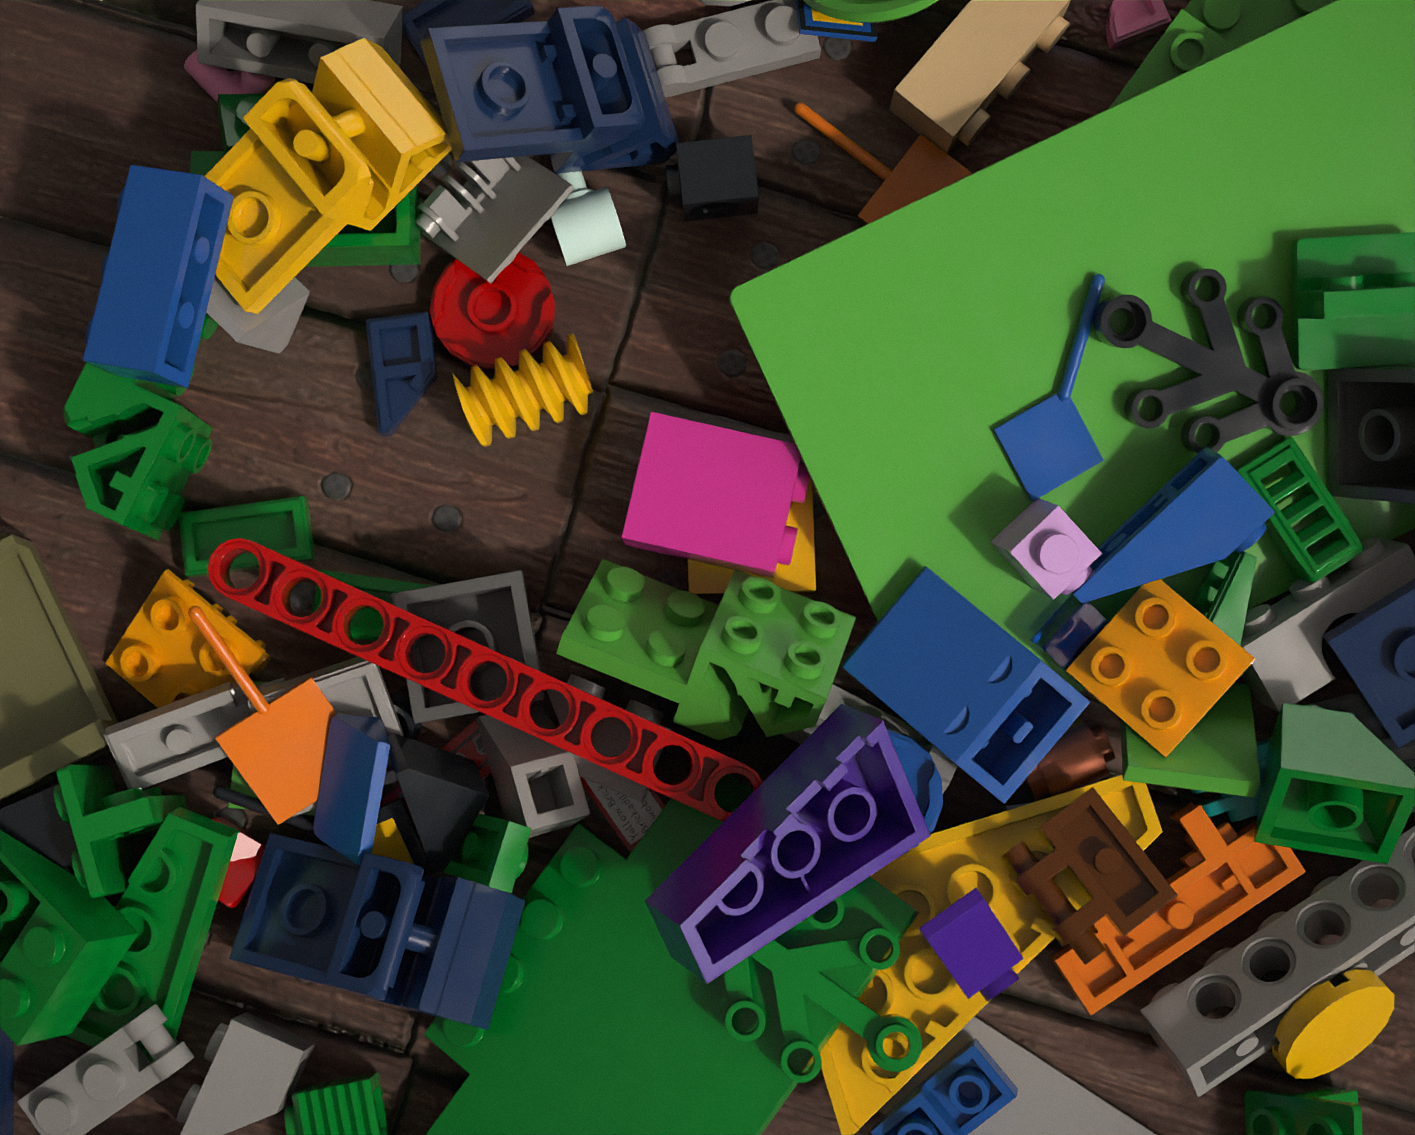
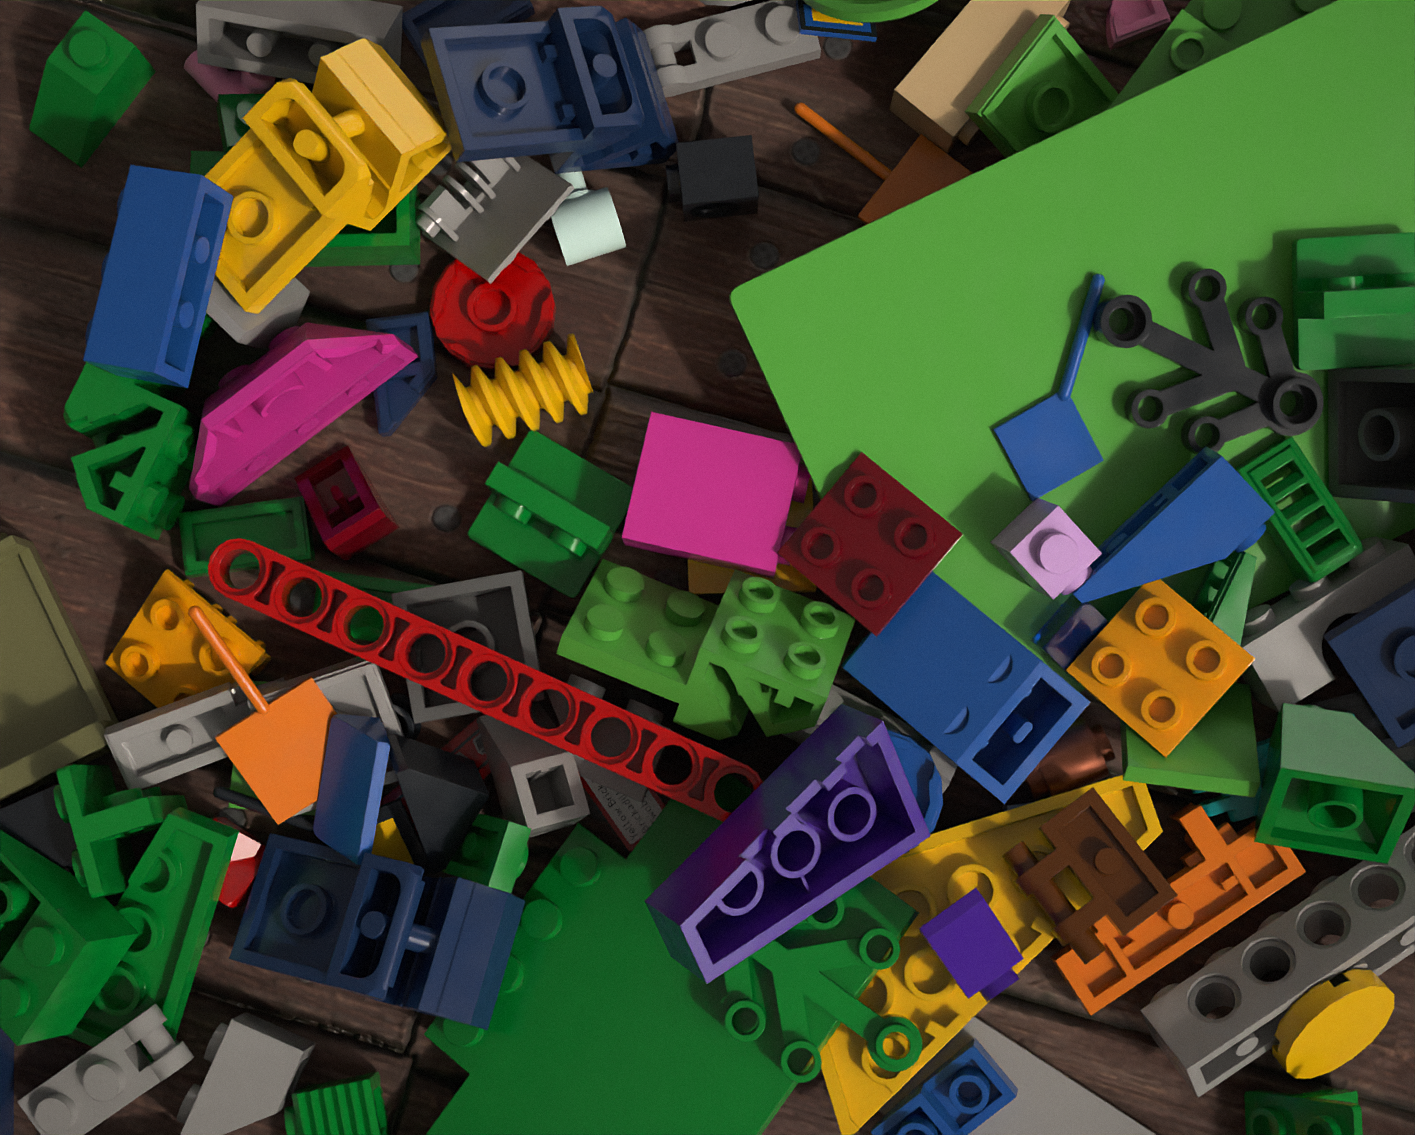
(87, 88): none -> green slope
(286, 400): none -> dark pink wedge
(345, 504): none -> dark red slope
(551, 513): none -> green bracket
(869, 544): none -> dark red hinge
(1040, 89): none -> bright green tile

